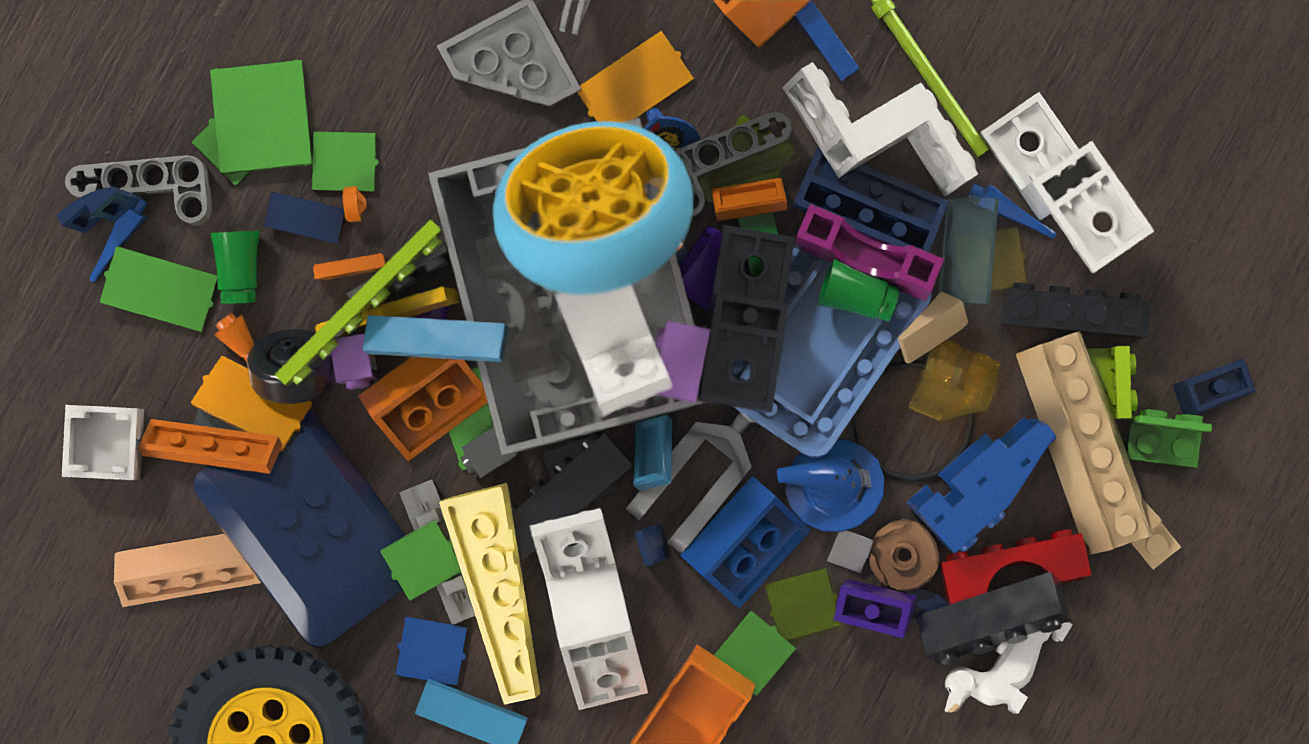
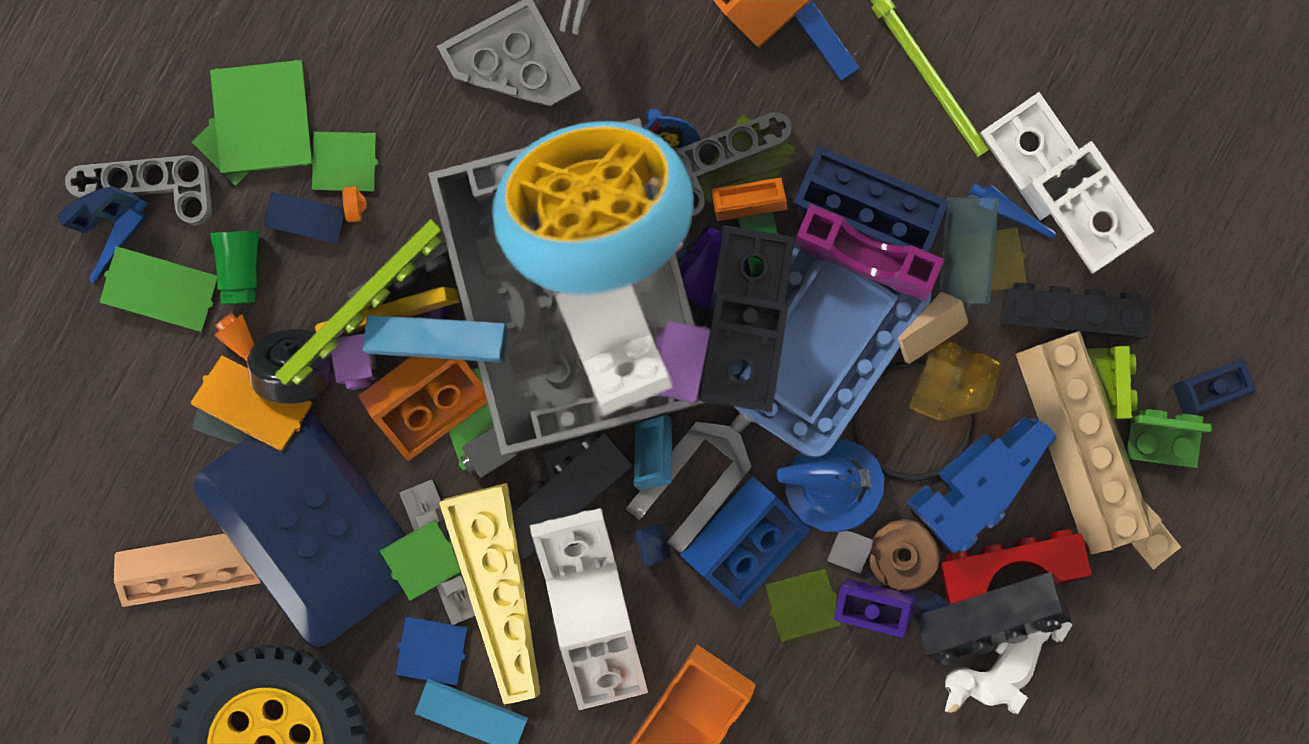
(102, 442): white container -> none
(210, 446): orange plate -> none
(349, 267): orange tile -> none
(635, 82): light orange piece -> none
(755, 650): bright green piece -> none
(857, 292): green plant -> none
(907, 116): white bracket -> none

